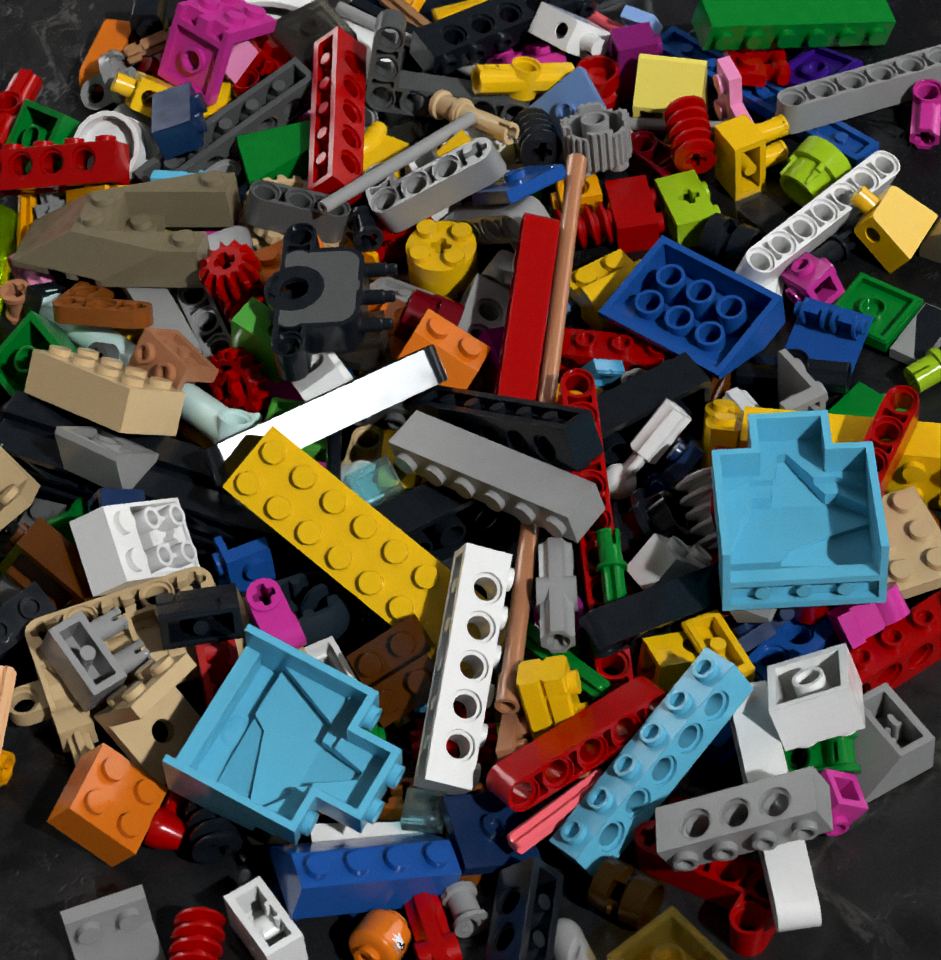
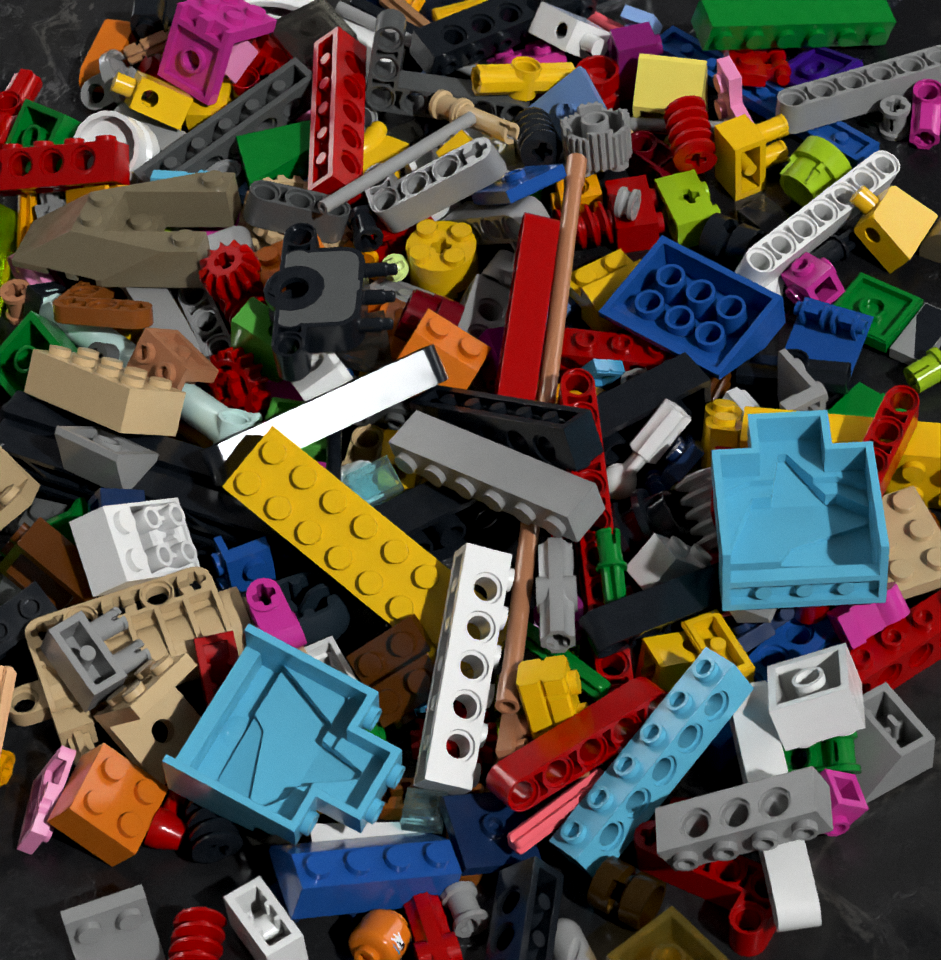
(42, 800): none -> bright pink wing
(178, 120): dark blue brick -> none
(199, 616): black brick -> none
(403, 266): none -> yellowish green axle
(627, 203): none -> light grey bush
(894, 118): none -> light grey bush

